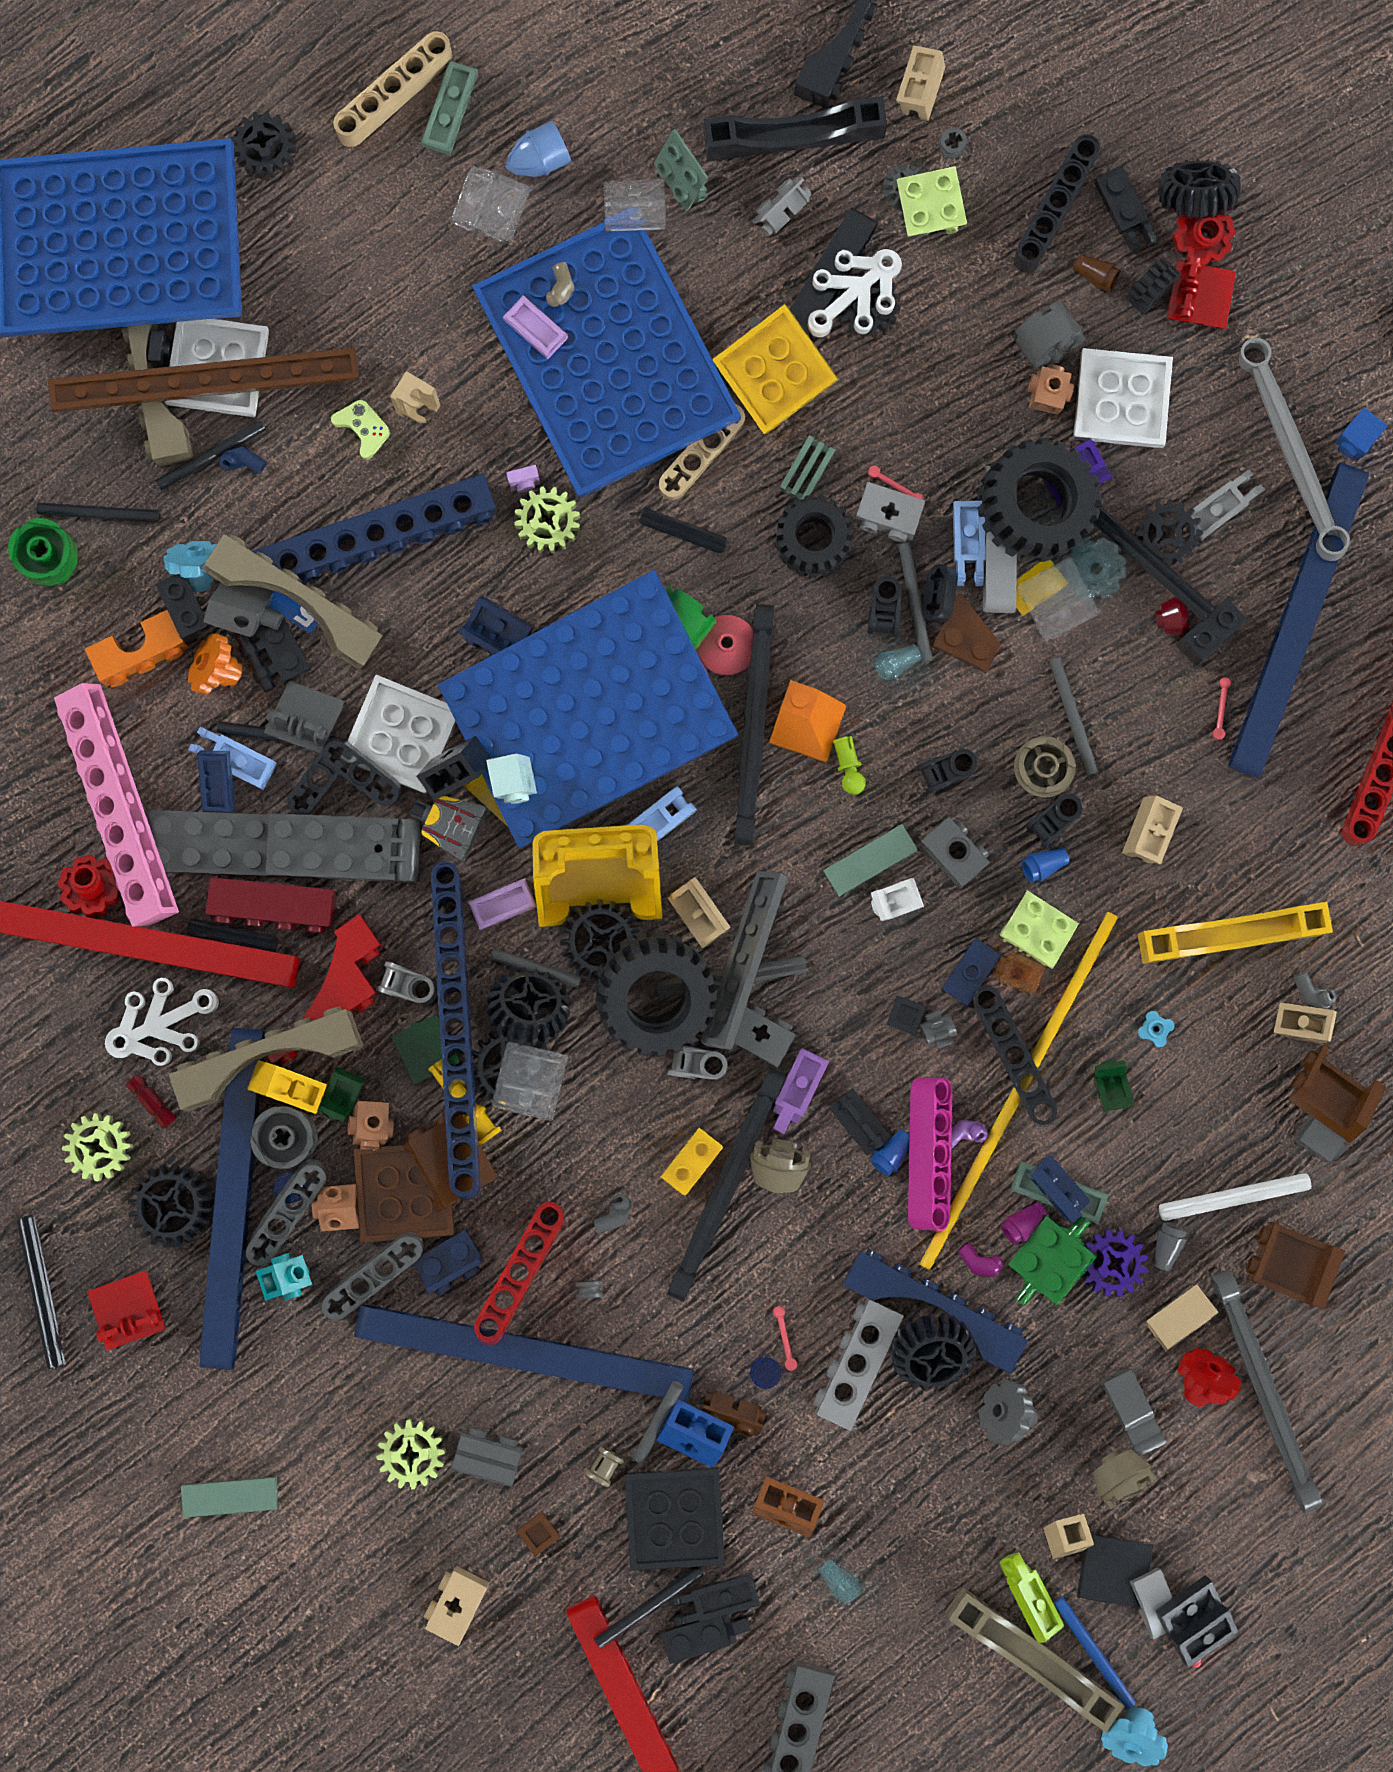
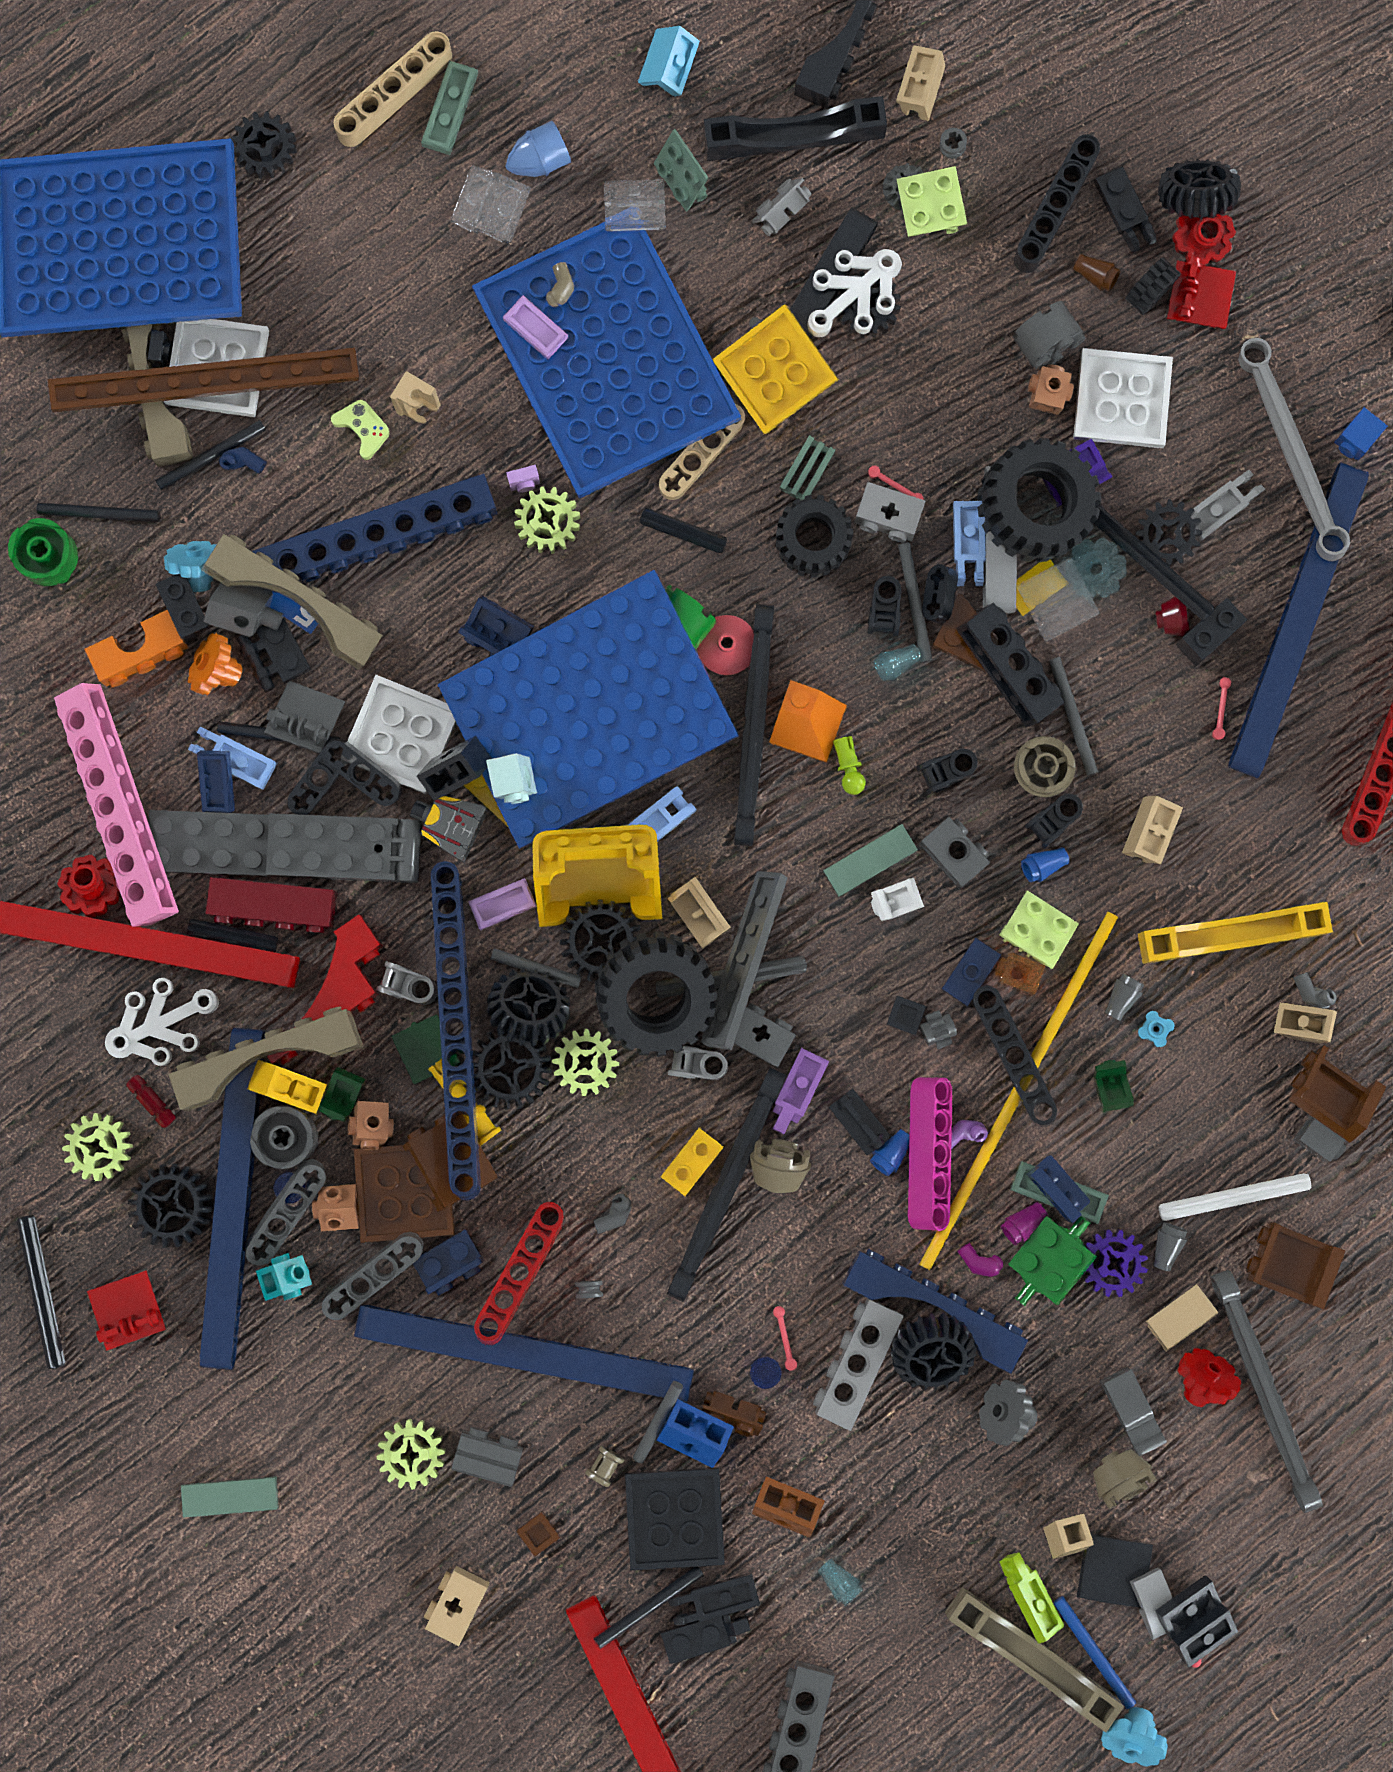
(530, 1081): clear slope -> none
(576, 1052): none -> yellowish green gear
(669, 59): none -> medium azure panel
(994, 659): none -> black brick
(1123, 996): none -> dark grey cone

